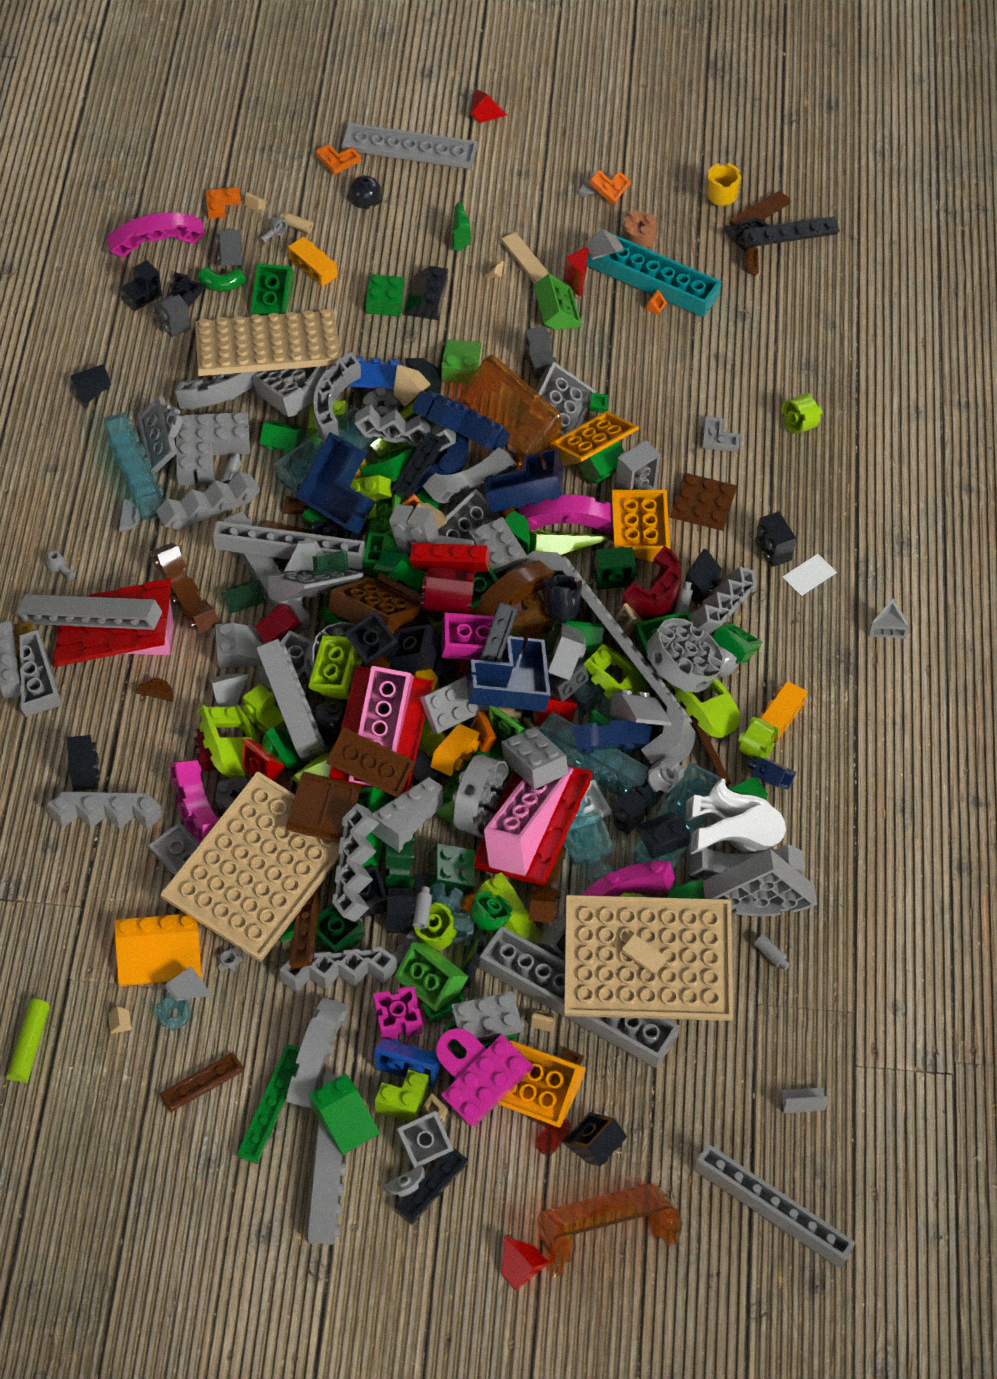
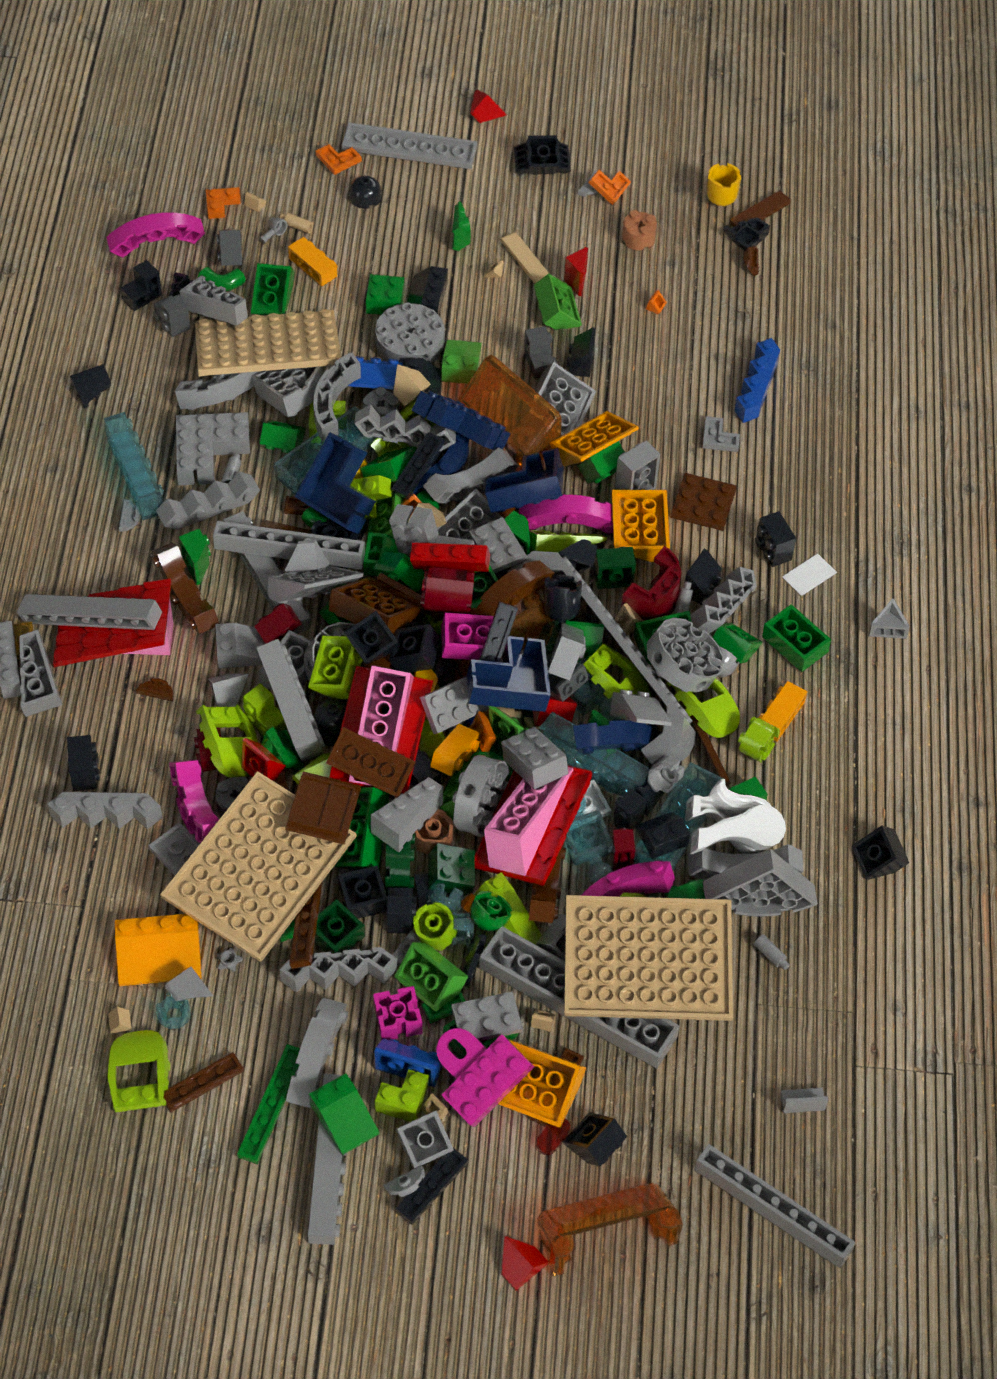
(28, 1041): lime brick -> none
(56, 562): light grey bar -> none
(134, 1049): none -> lime slope
(158, 428): light grey plate -> none
(195, 553): none -> green slope
(214, 301): none -> light grey wedge
(243, 596): clear green panel -> none
(329, 563): clear green panel -> none
(354, 852): light grey brick -> none
(409, 333): none -> light grey brick
(422, 908): light grey cylinder -> none
(434, 830): none -> nougat brick
(542, 156): none -> black slope
(580, 554): none -> black slope
(582, 353): none -> black slope
(598, 402): green plate -> none
(603, 244): light grey slope -> none
(623, 848): none -> dark red brick
(644, 954): tan tile -> none
(656, 272): teal brick -> none
(757, 384): none -> blue brick
(772, 772): dark blue torso -> none
(790, 232): black plate -> none
(796, 638): none -> green brick
(801, 413): lime brick -> none
(880, 853): none -> black slope

